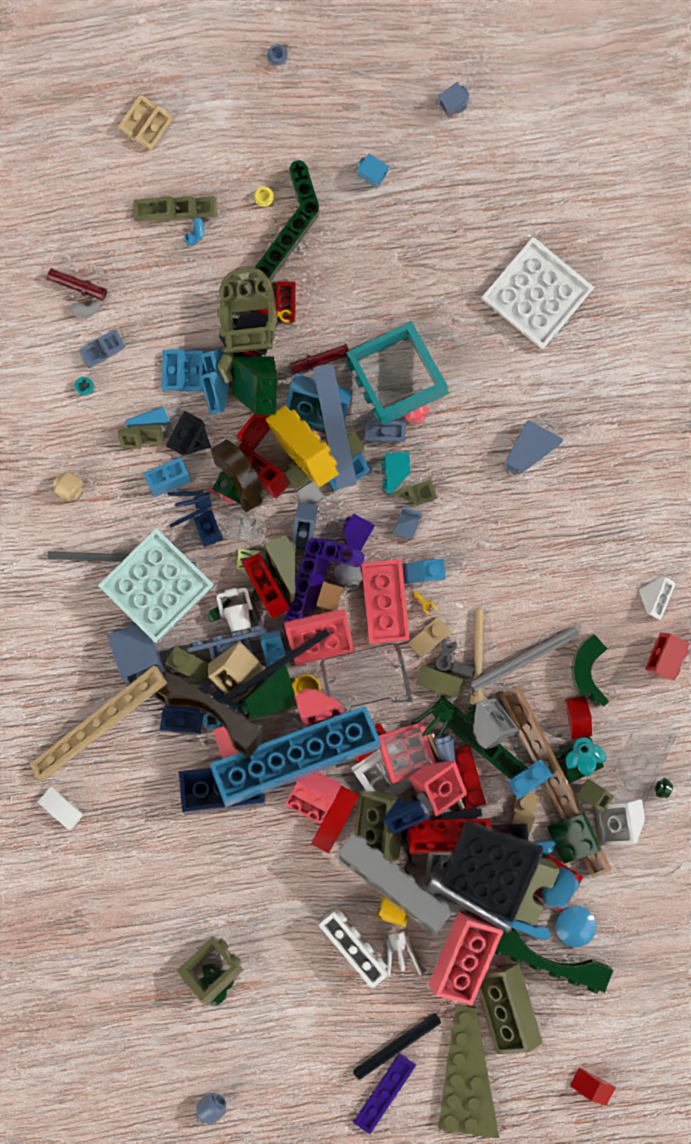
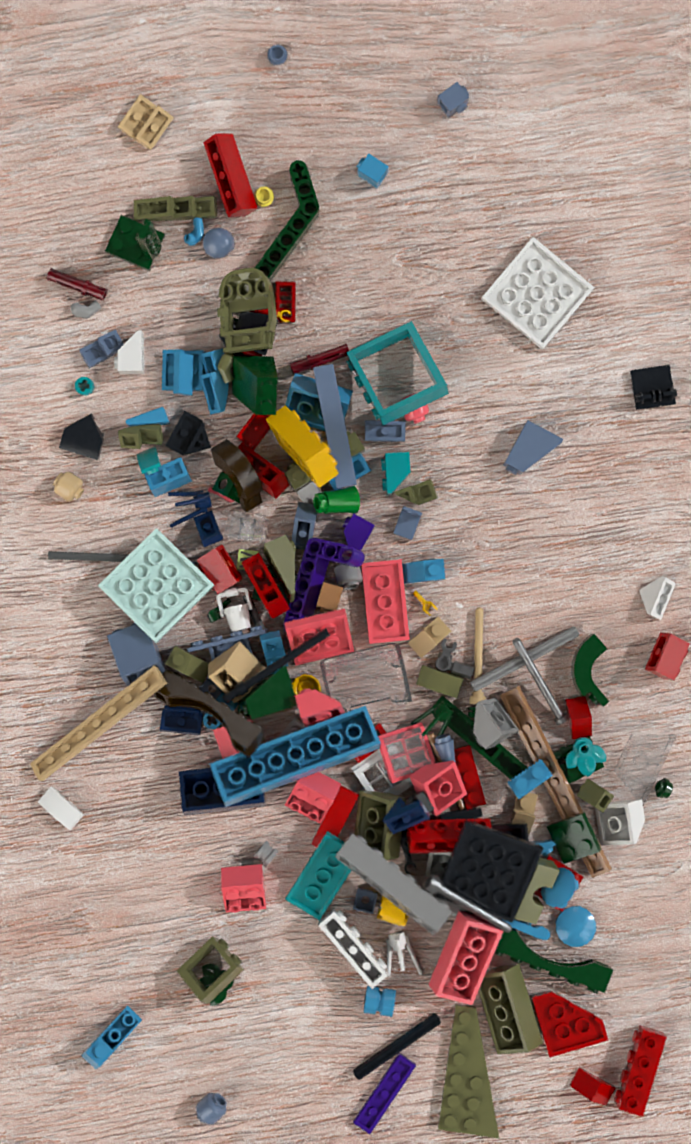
(83, 438): none -> black slope
(111, 1038): none -> dark azure slope
(131, 355): none -> white slope
(135, 242): none -> dark green bracket
(149, 461): none -> teal slope
(183, 374): none -> dark azure tile
(218, 242): none -> sand blue hair
(219, 569): none -> brick
(230, 175): none -> red brick
(243, 888): none -> coral slope
(266, 853): none -> light grey wheel
(320, 878): none -> teal tile
(337, 501): none -> green plant
(369, 907): none -> sand blue piece
(379, 1001): none -> dark azure wheel
(560, 716): none -> flat silver bar
(566, 1025): none -> red plate
(640, 1071): none -> red brick
(653, 387): none -> black hinge

